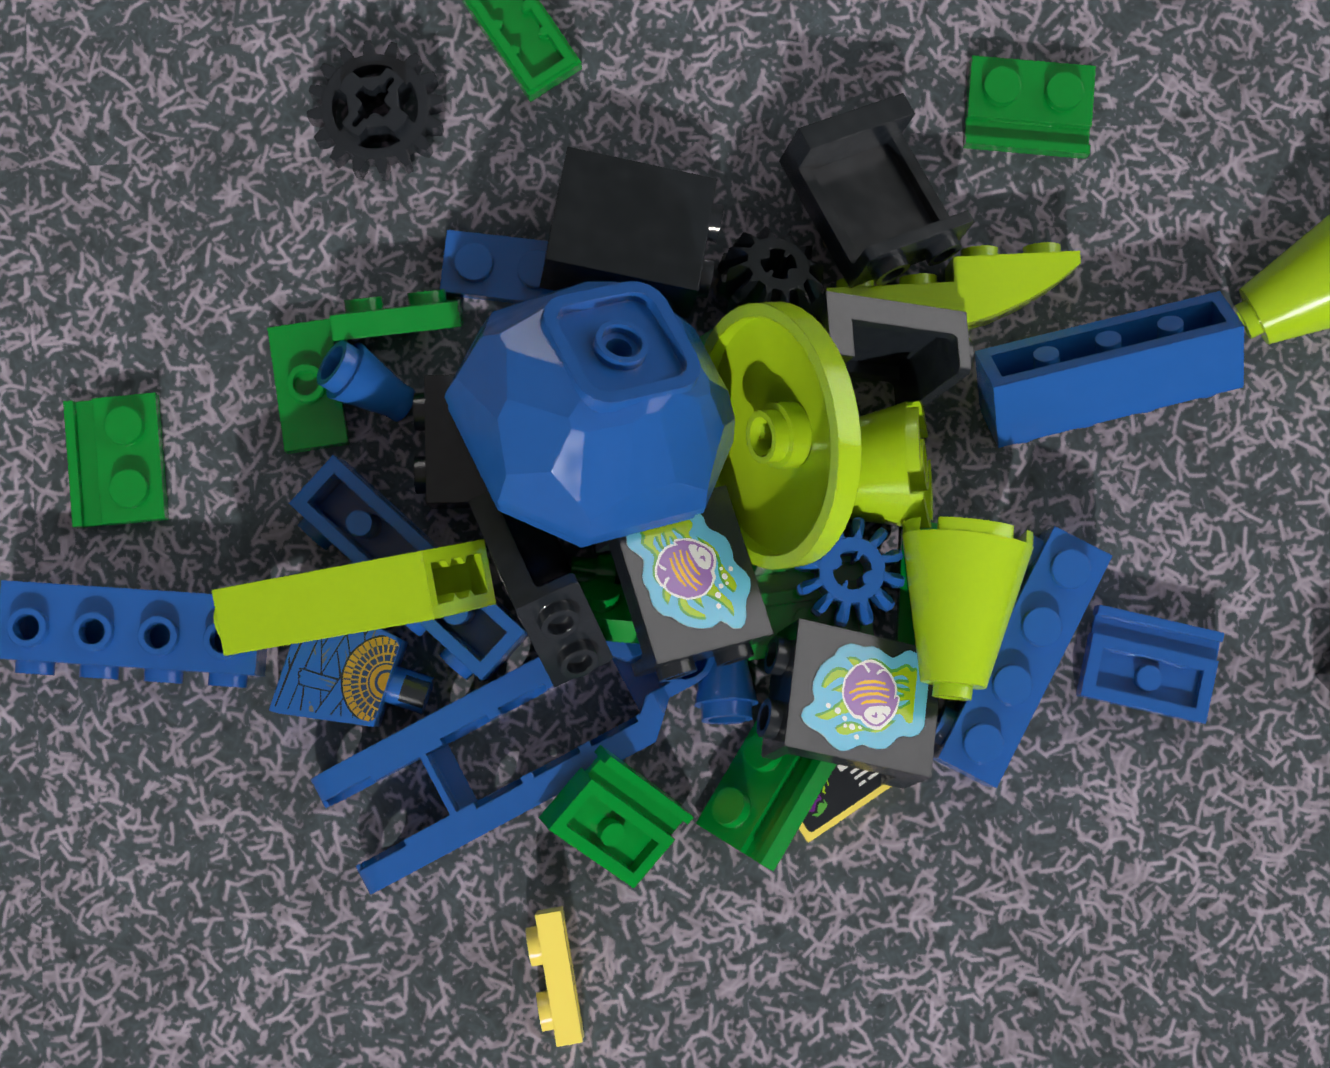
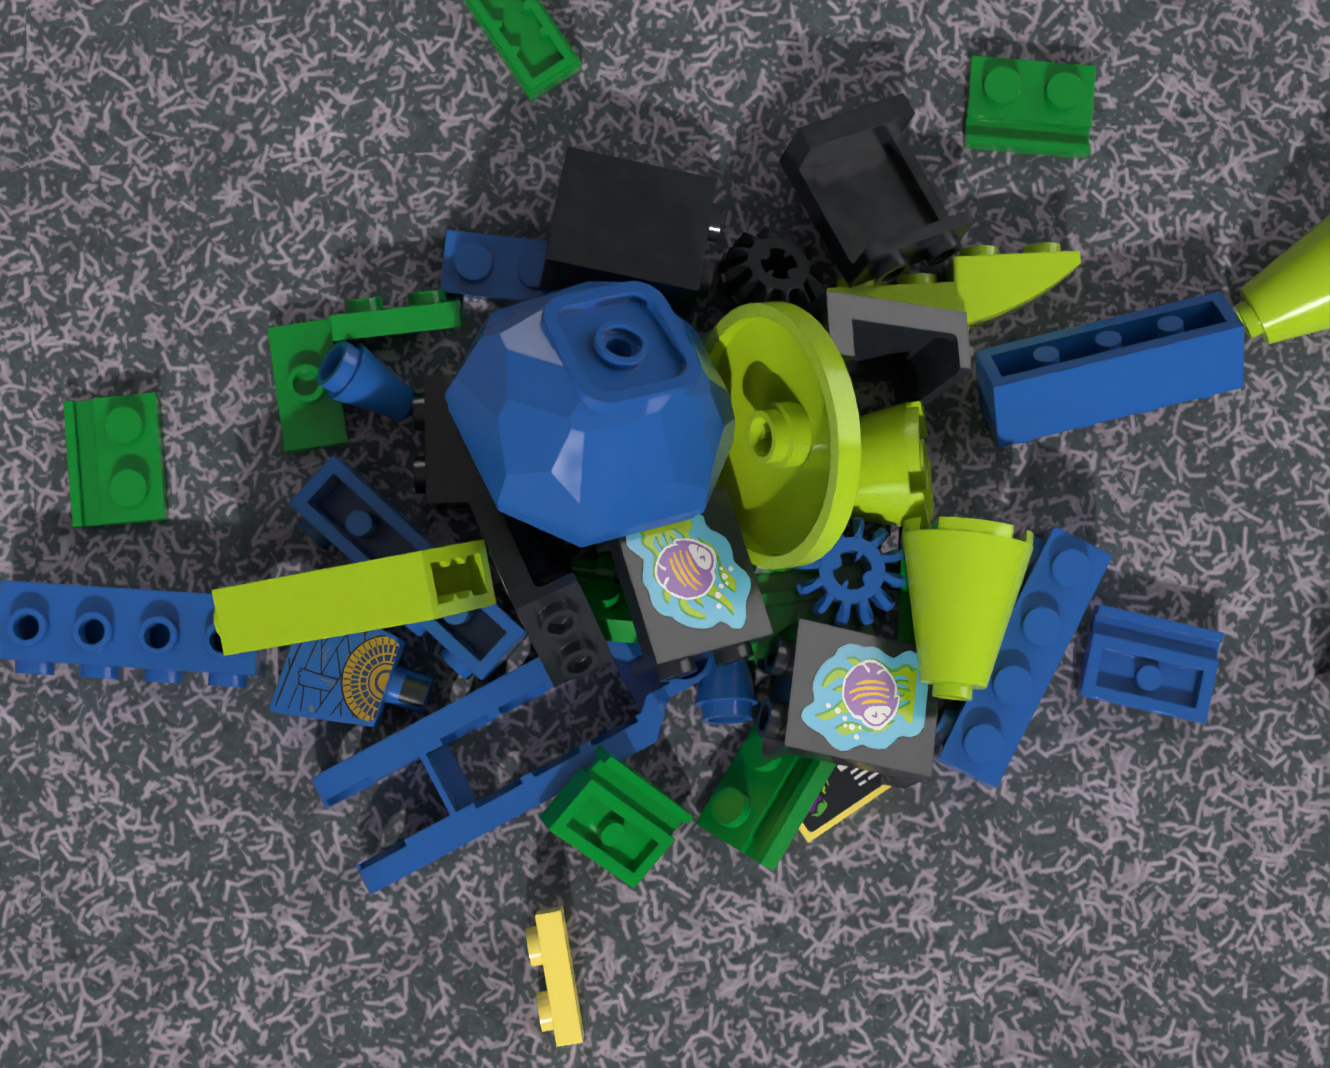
(359, 130): black gear -> none

